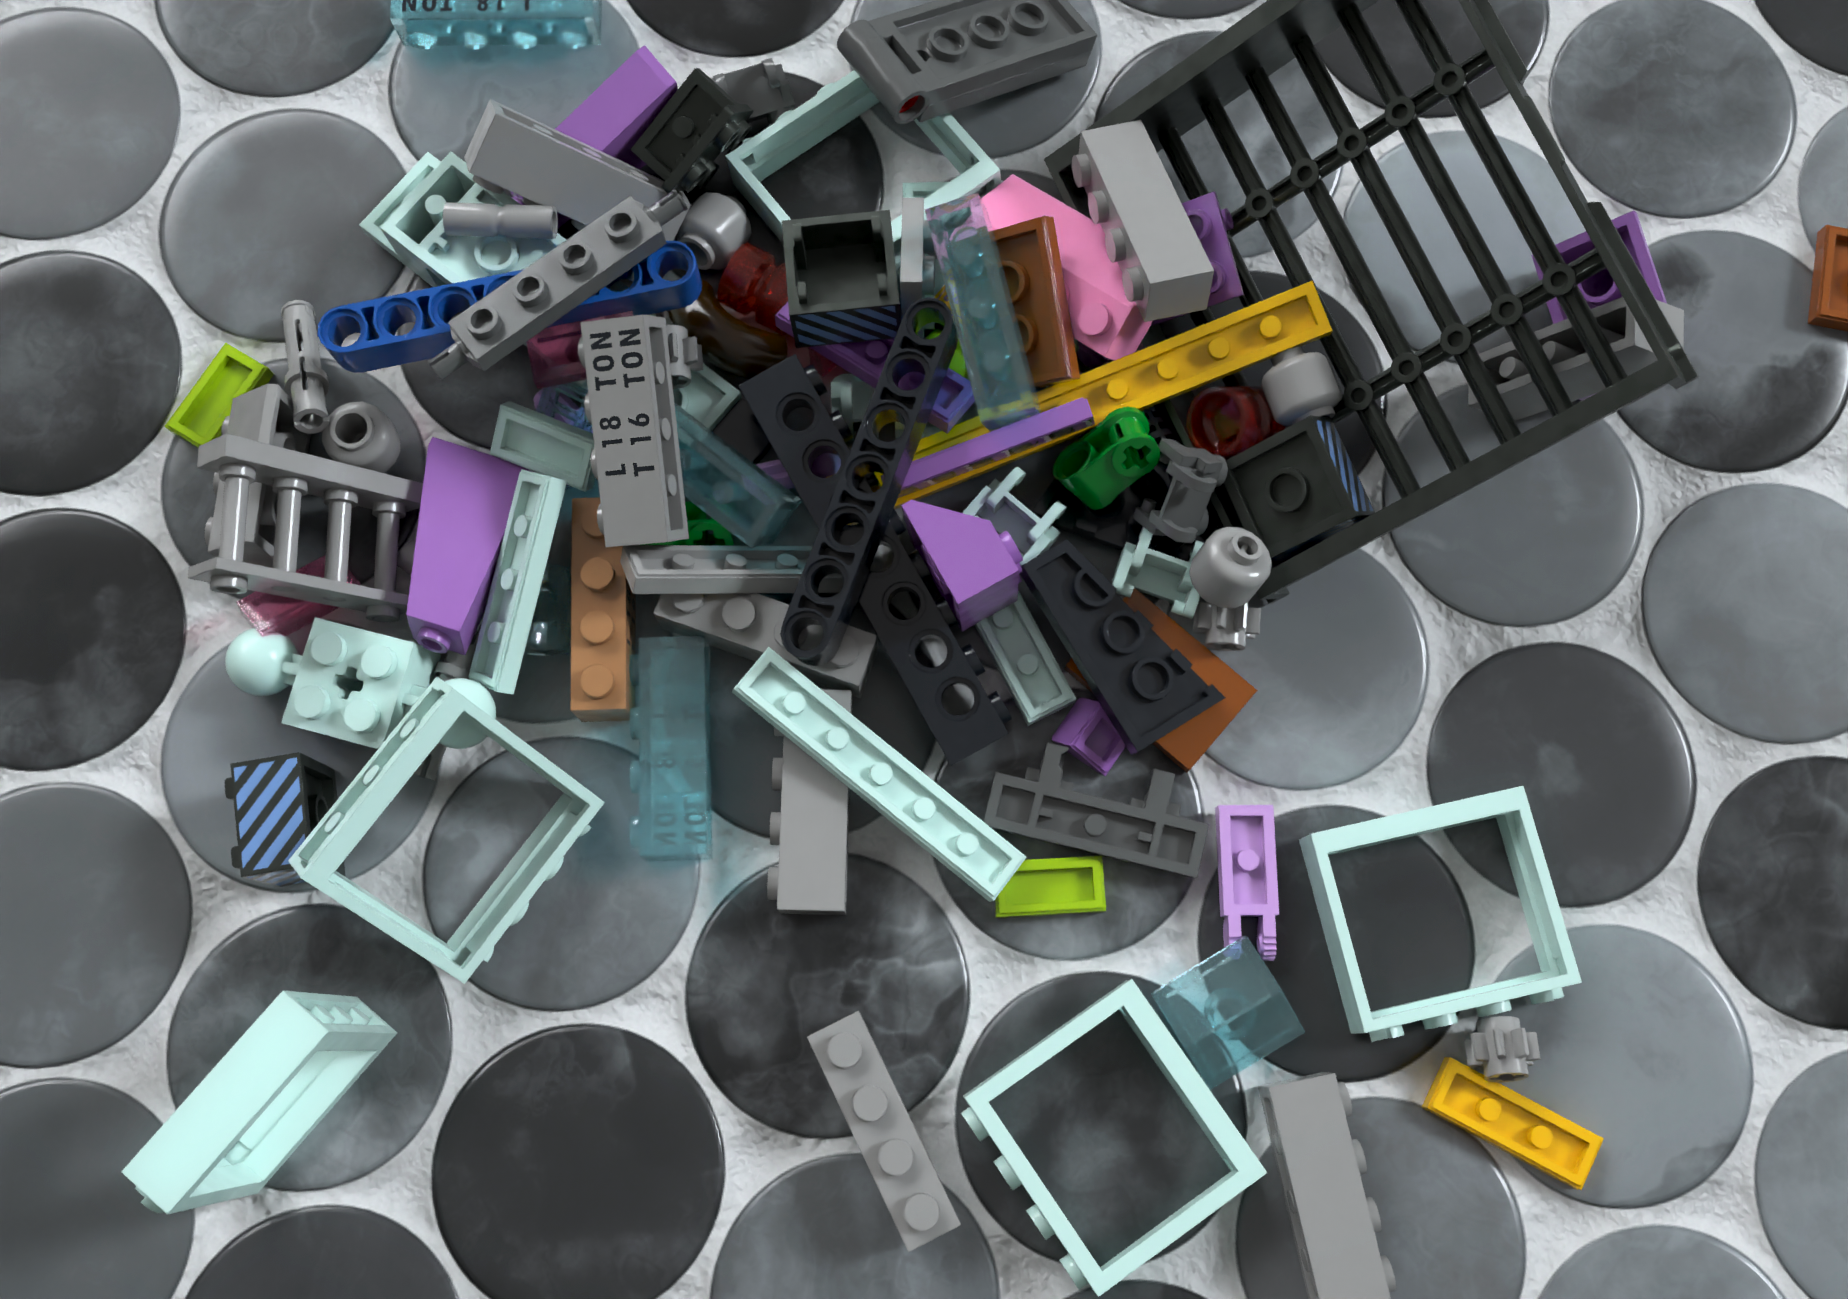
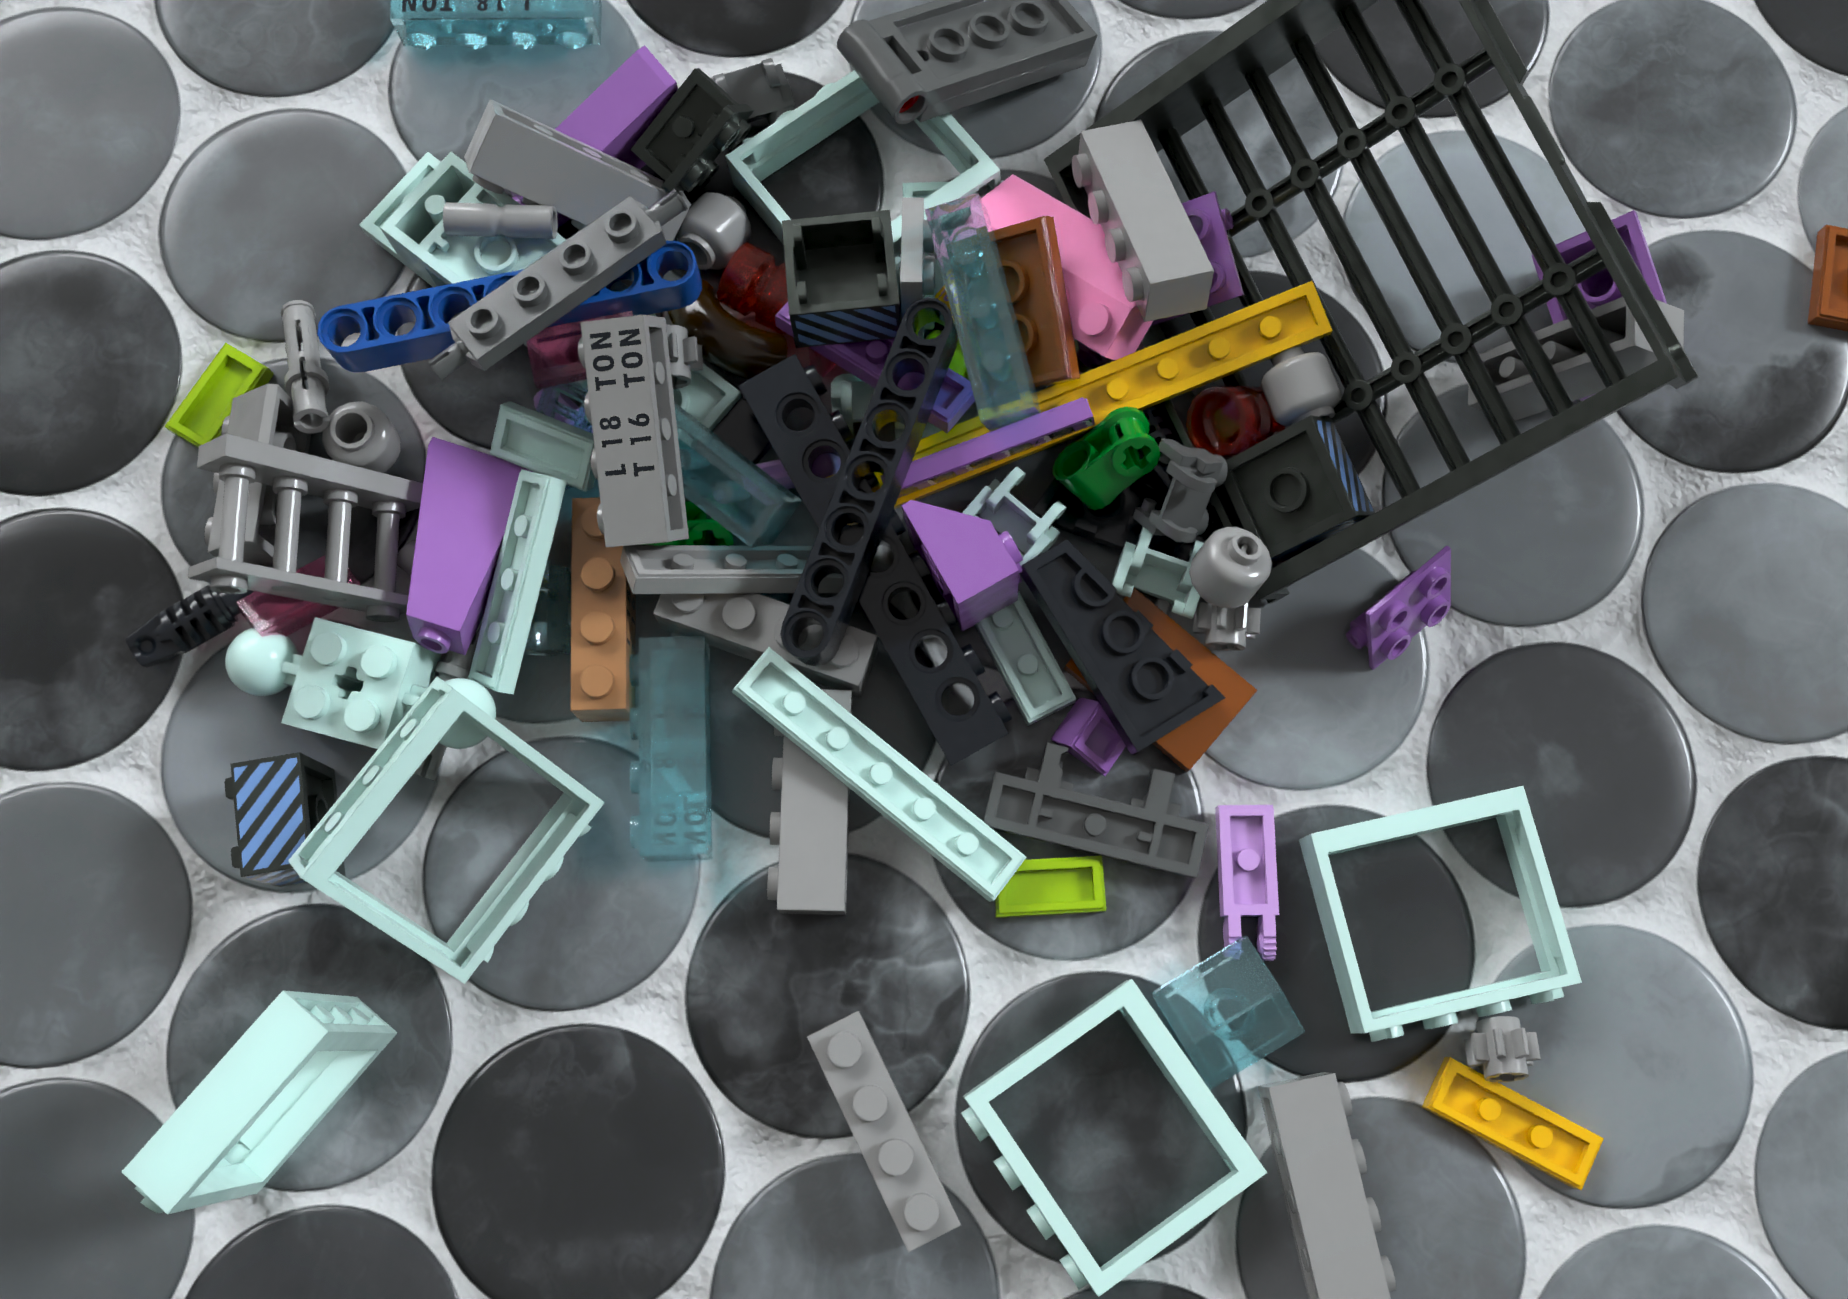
(185, 626): none -> black hinge
(1413, 604): none -> medium lavender hinge

